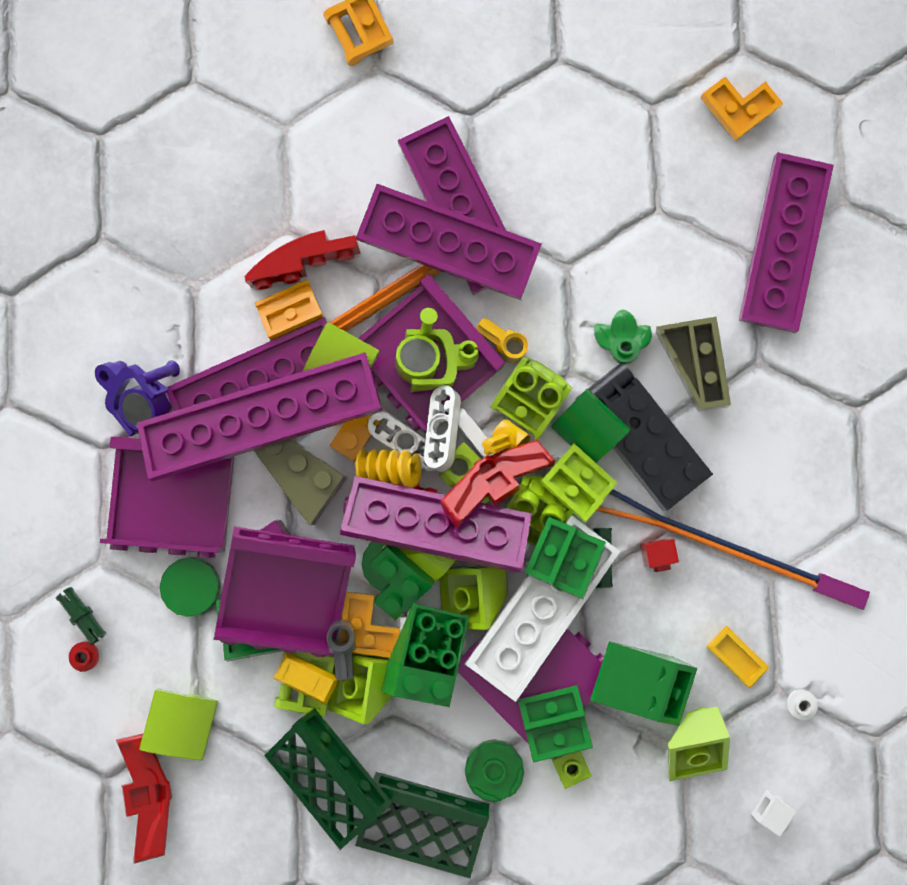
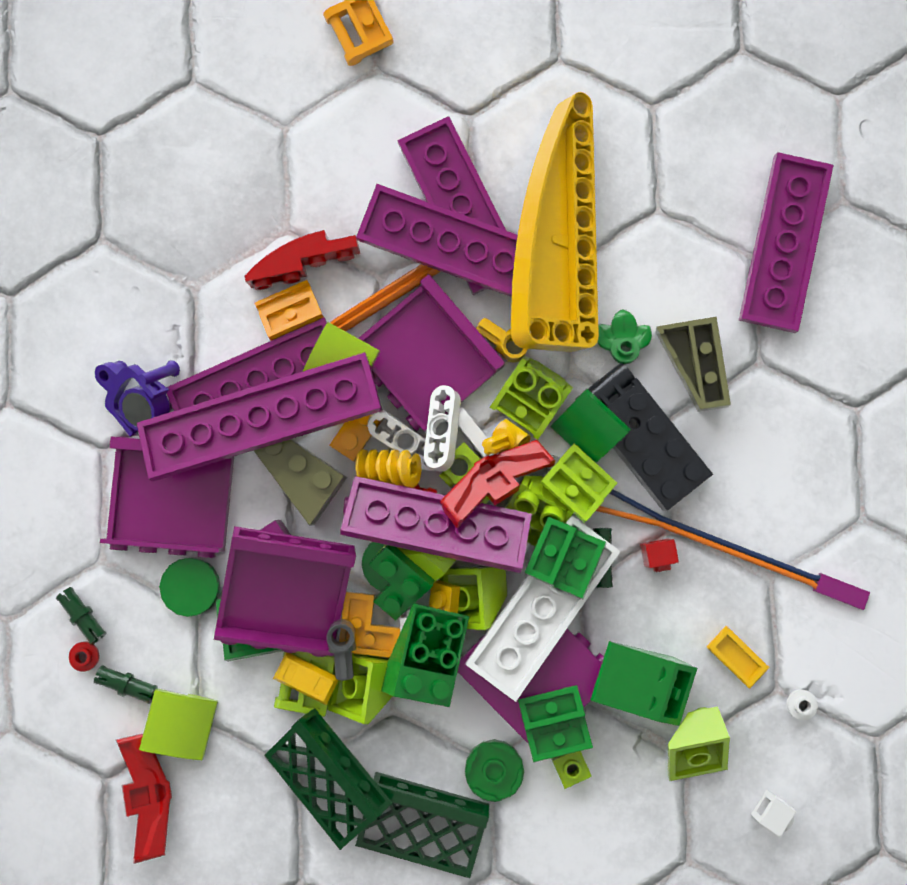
(125, 684): none -> dark green pin
(419, 356): lime piece -> none
(444, 596): none -> yellow plate
(557, 238): none -> yellow beam
(579, 366): none -> clear piece
(738, 113): light orange plate -> none

